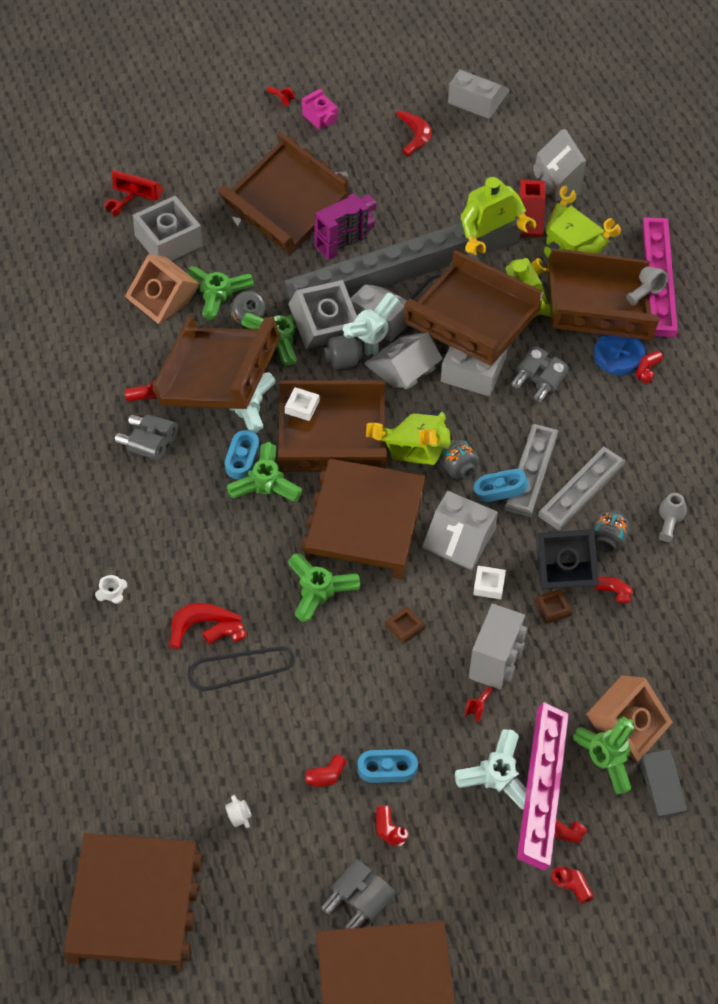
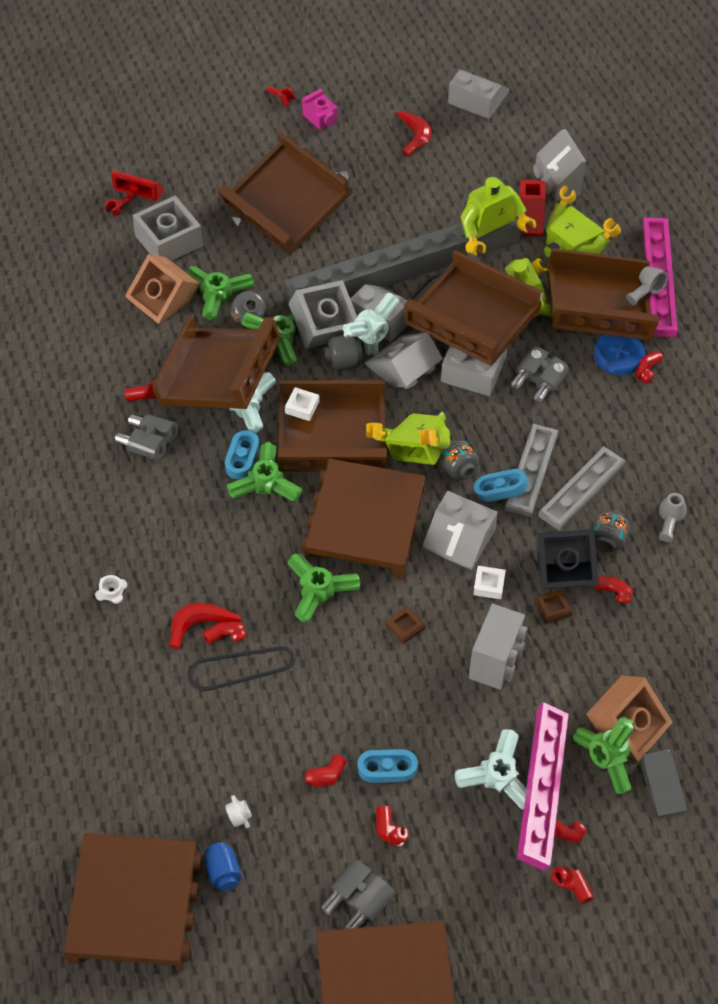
(222, 867): none -> blue brick
(343, 224): magenta hips -> none
(477, 705): red hand -> none

